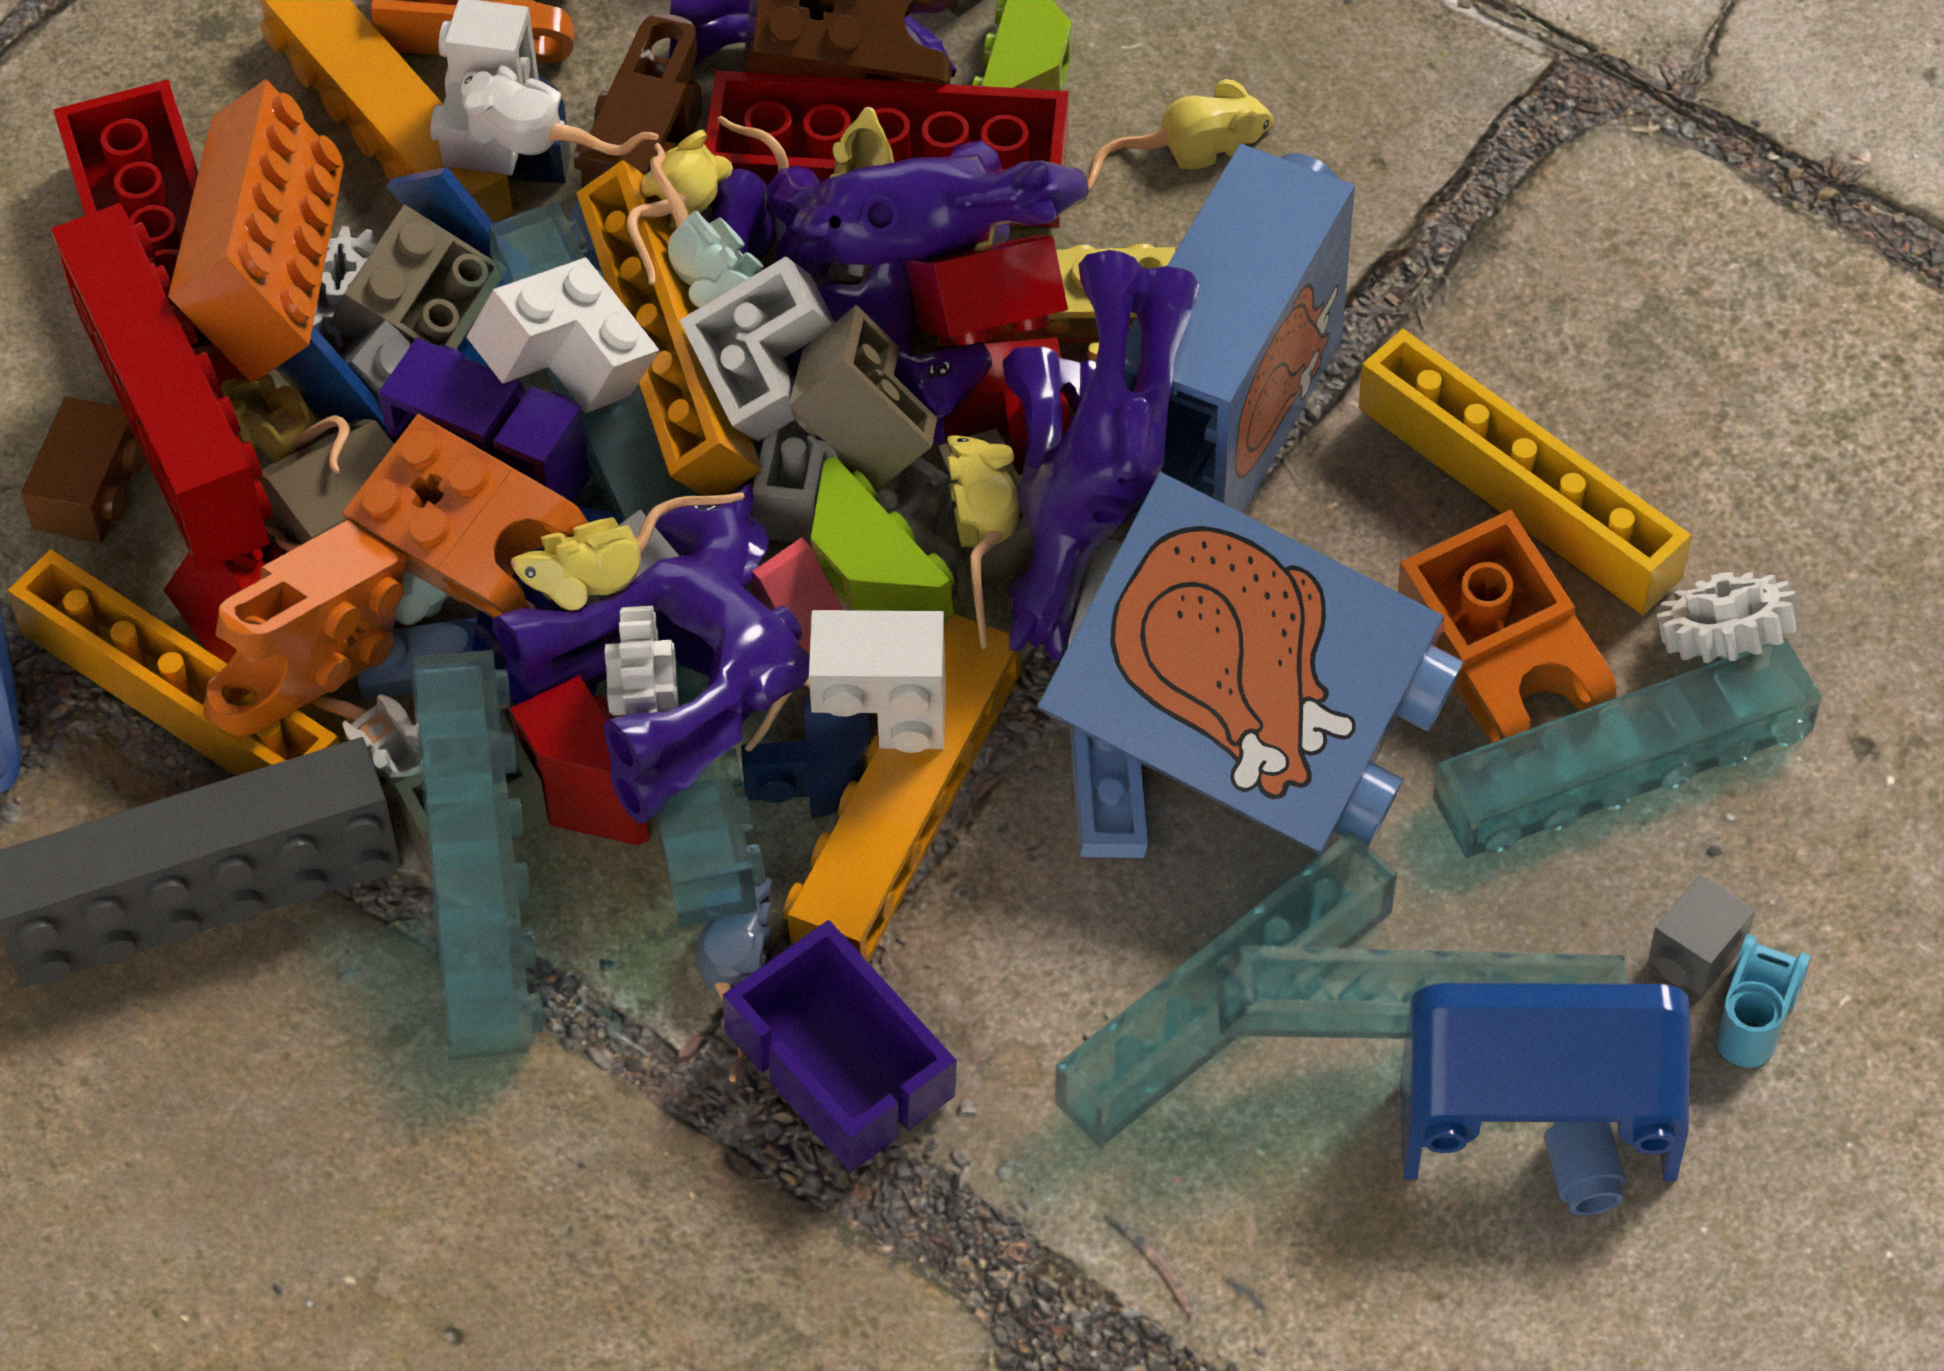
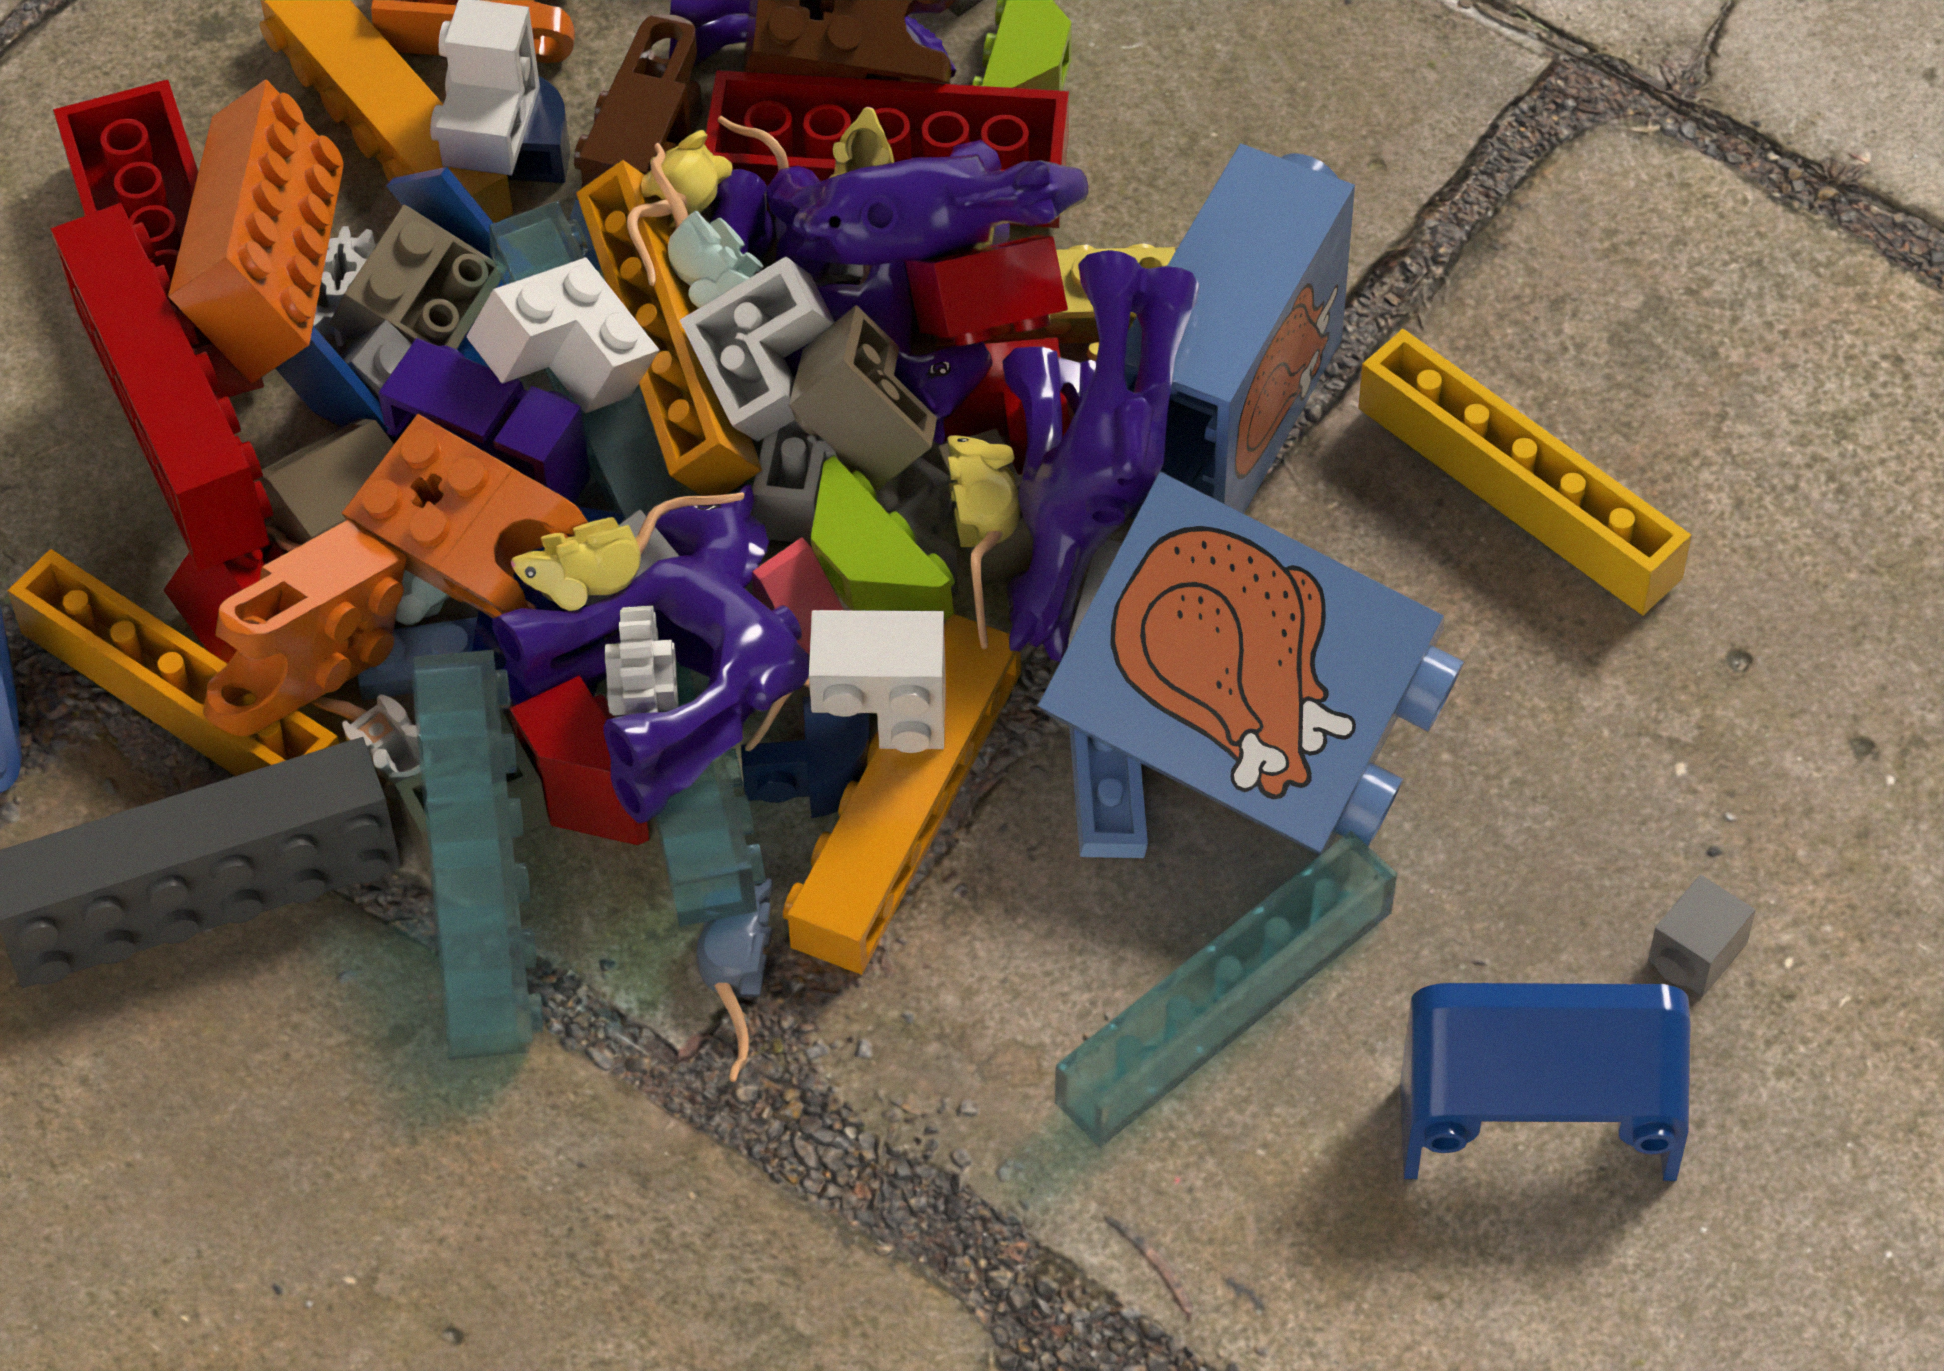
(82, 471): dark orange brick -> none
(279, 419): animal -> none
(524, 115): white animal -> none
(839, 1045): dark purple piece -> none
(1199, 128): light yellow animal -> none
(1370, 990): clear light blue brick -> none
(1506, 625): orange brick -> none
(1585, 1166): medium blue brick -> none
(1625, 748): clear light blue brick -> none
(1728, 616): white gear -> none
(1761, 993): medium azure piece -> none

